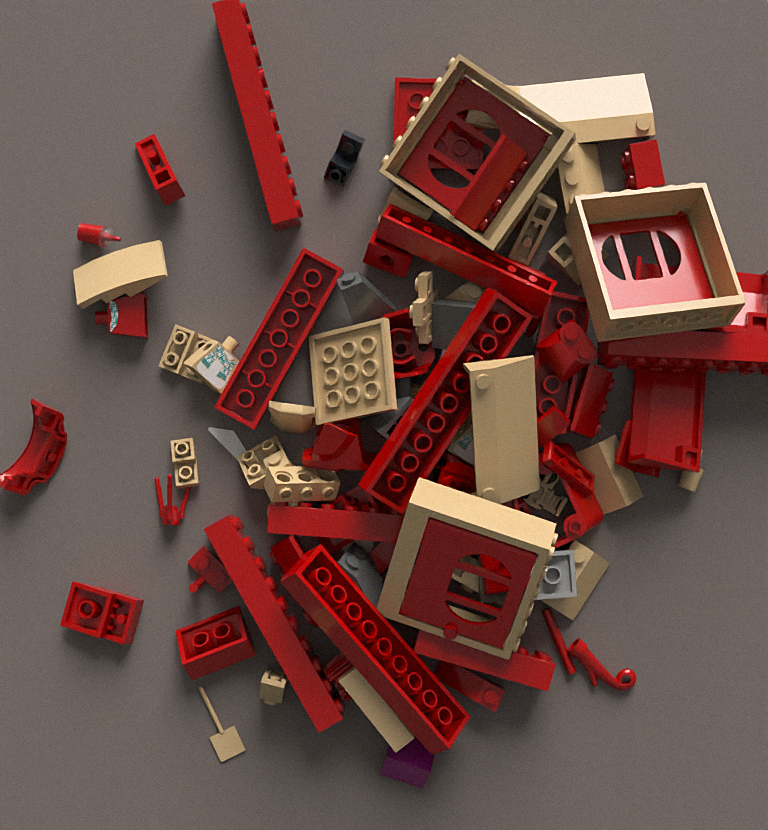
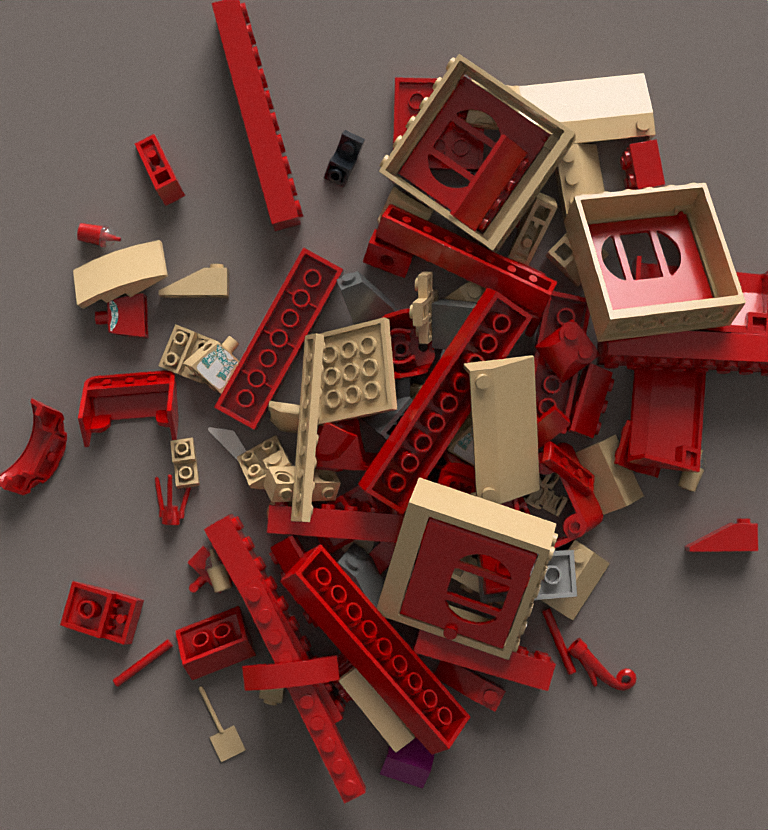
(128, 397): none -> red windscreen
(142, 663): none -> red bar
(205, 283): none -> tan slope
(217, 572): none -> tan piece
(290, 673): none -> red slope
(306, 698): none -> red brick
(307, 428): none -> tan plate
(730, 537): none -> red slope

